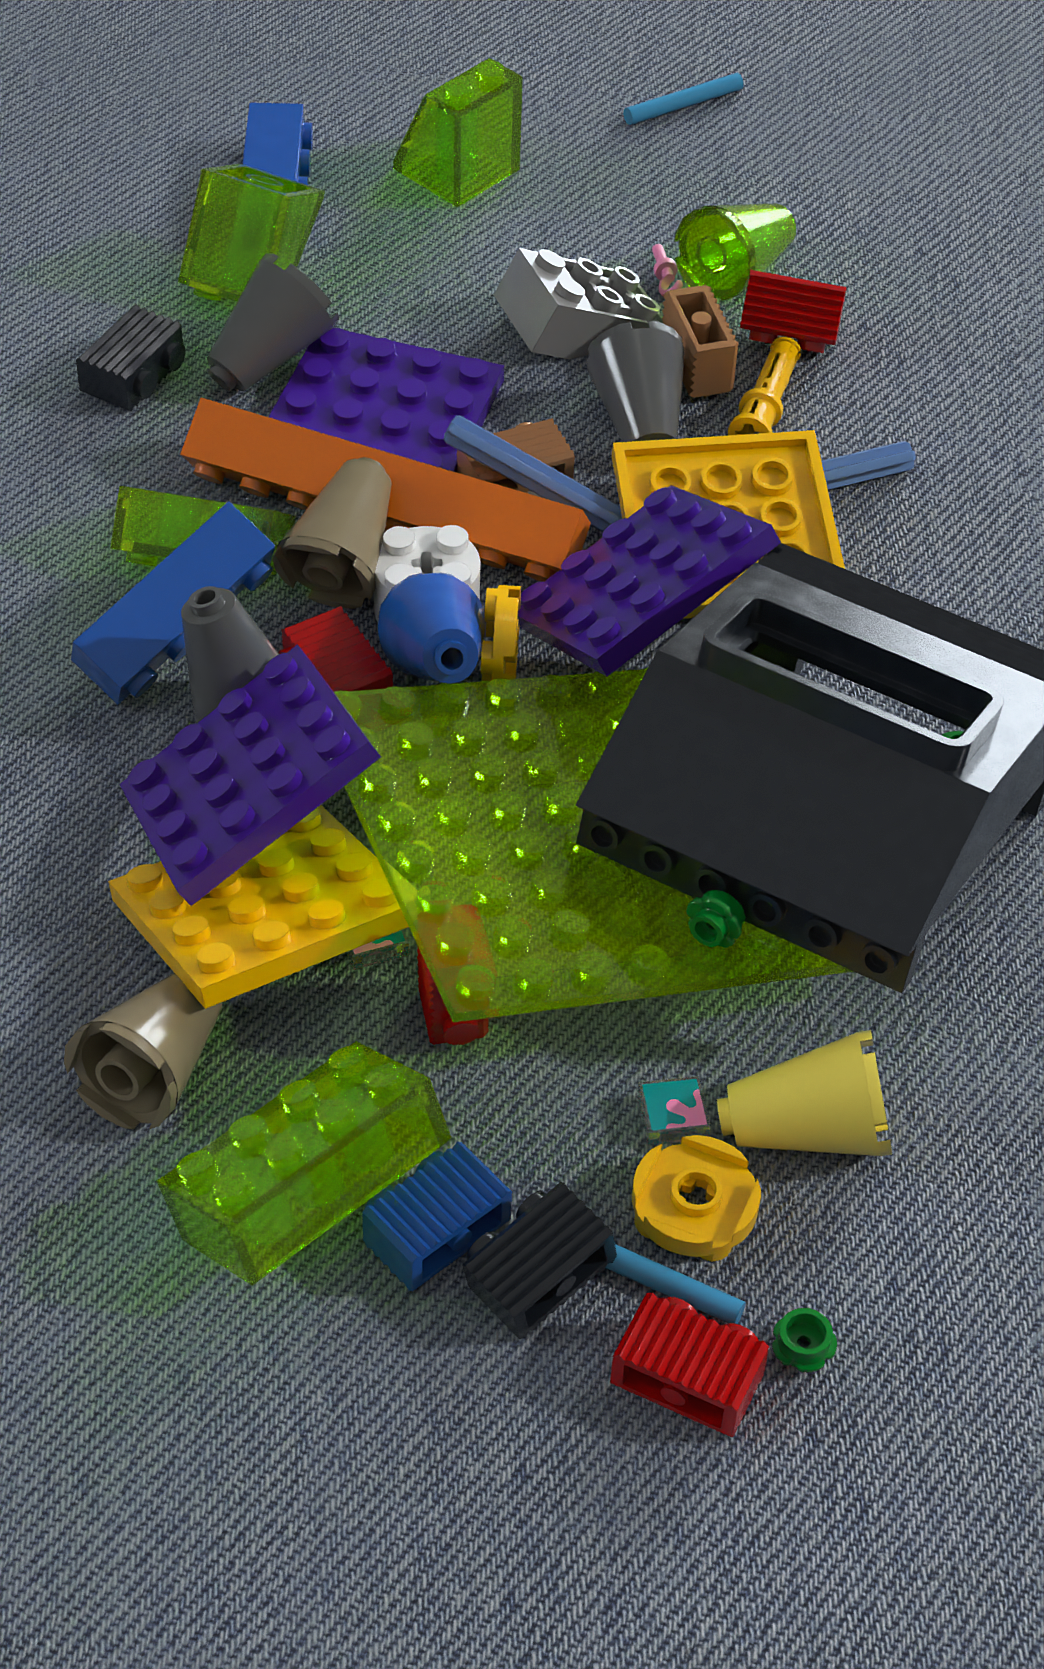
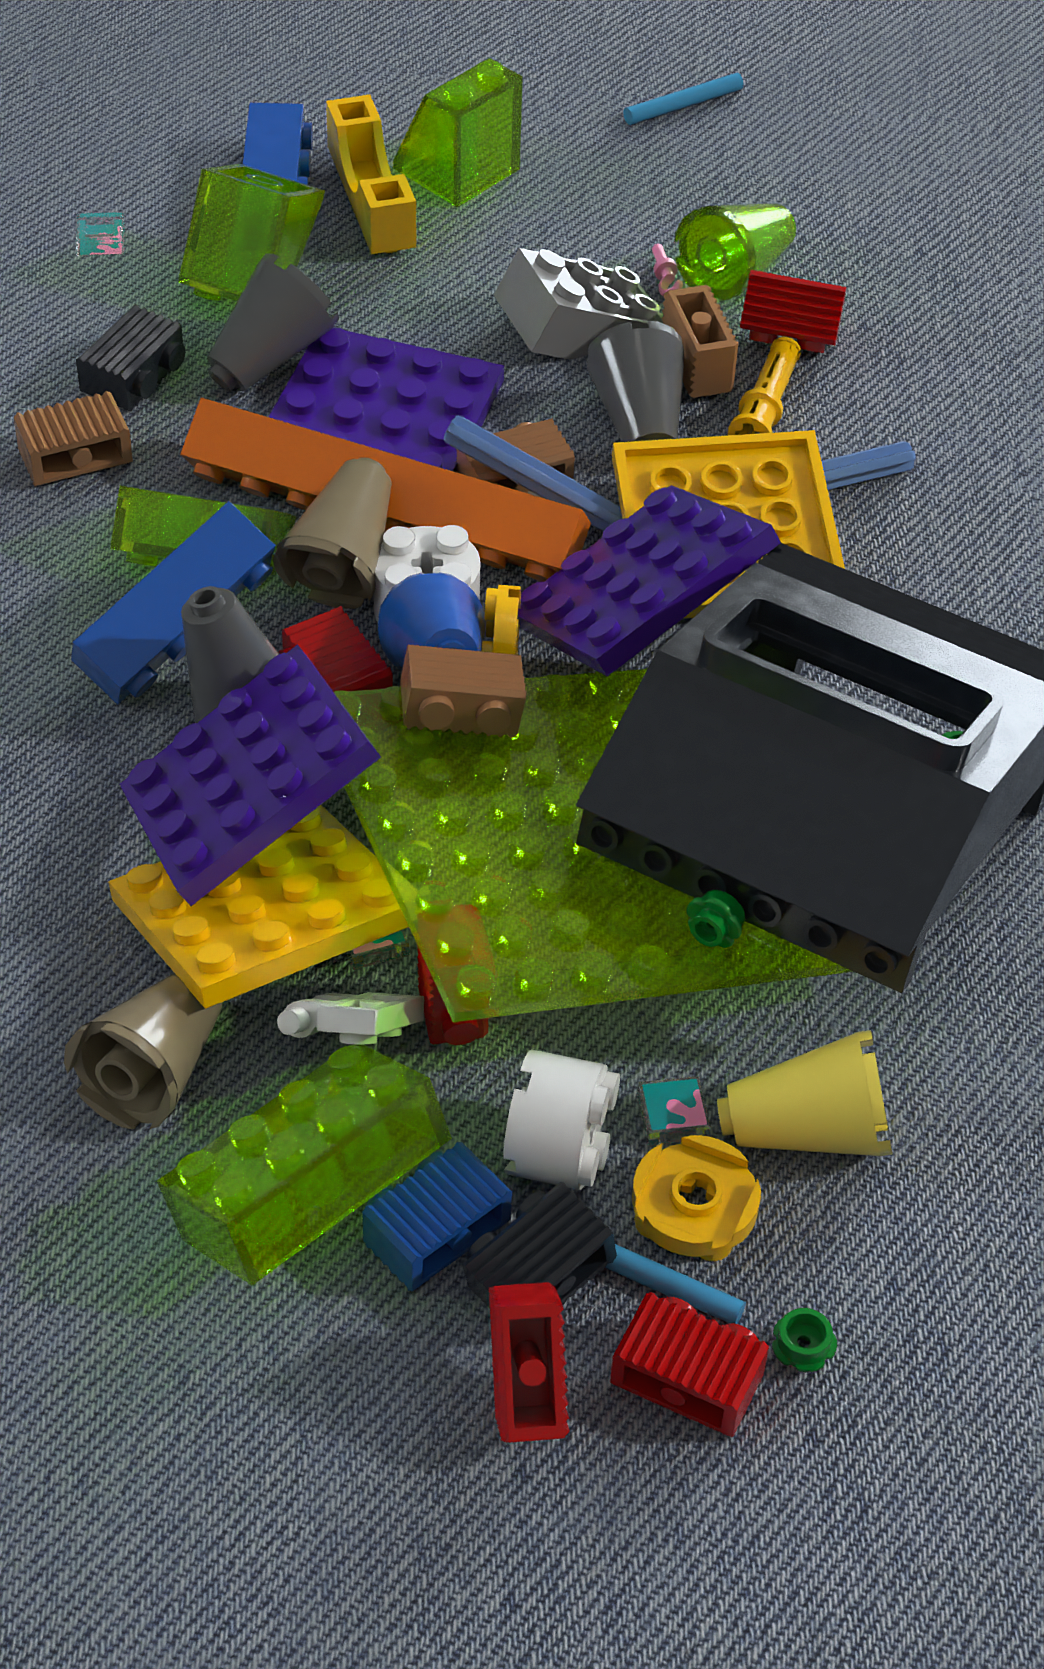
(72, 438): none -> medium nougat brick
(100, 234): none -> clear tile
(355, 1017): none -> white plate
(378, 198): none -> yellow arch
(462, 690): none -> medium nougat brick
(528, 1362): none -> red brick
(559, 1119): none -> white brick

